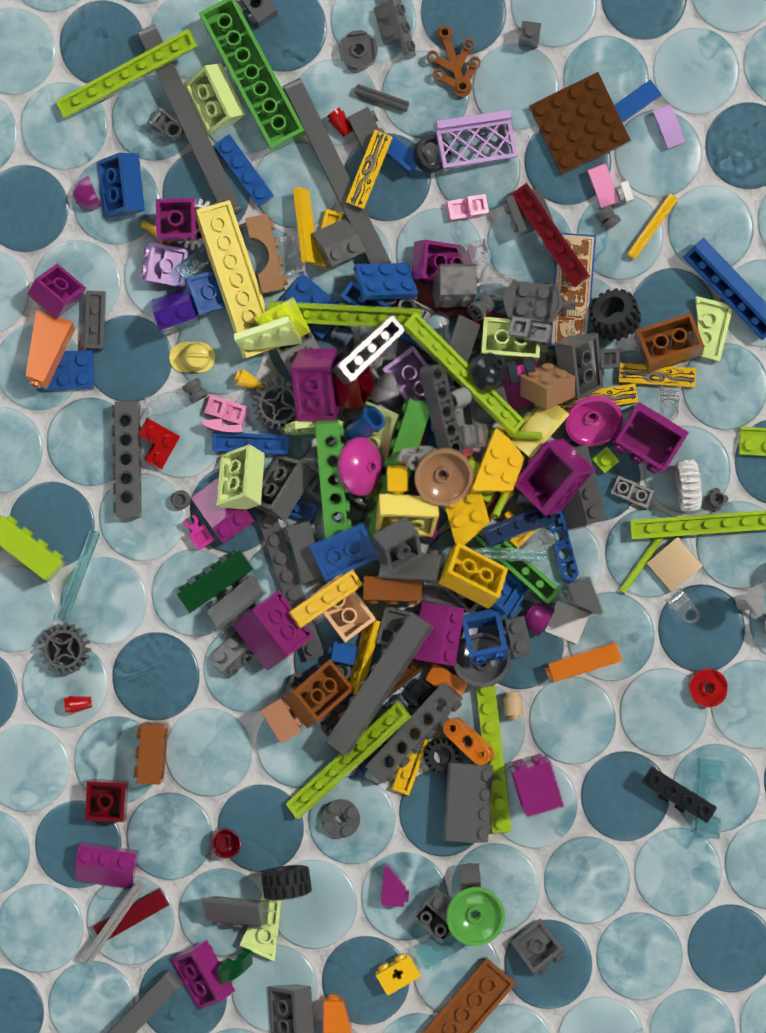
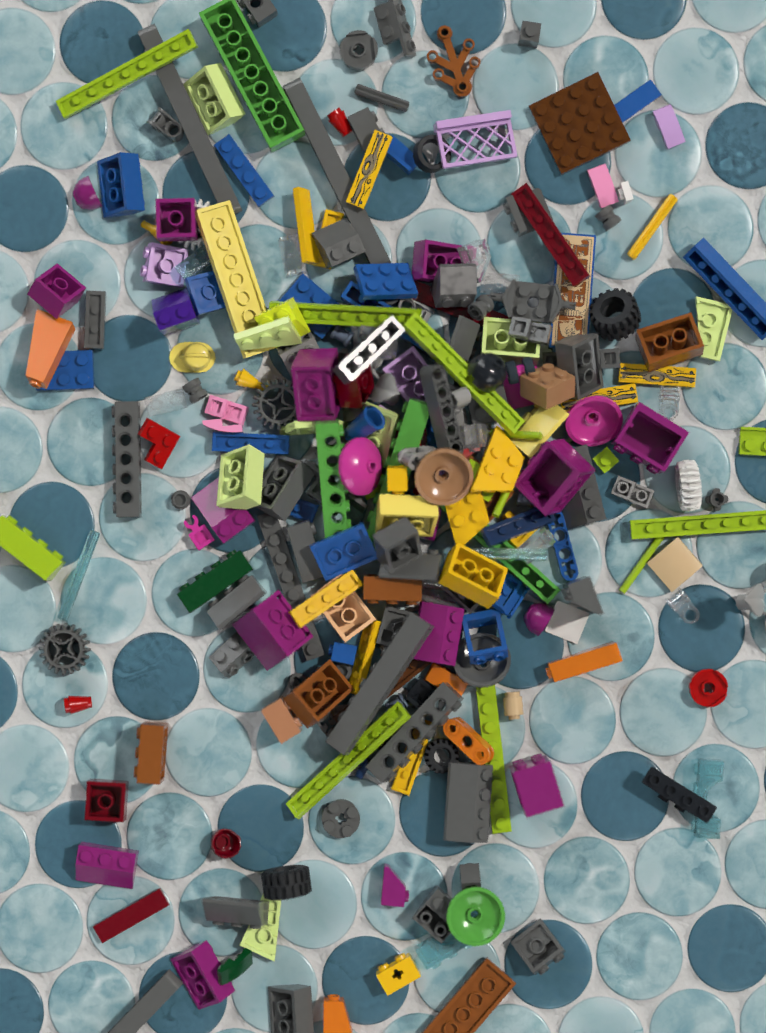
(113, 922): light grey axle -> none
(260, 230): medium nougat arch -> none
(467, 207): bright pink slope -> none
(518, 636): dark grey brick -> none

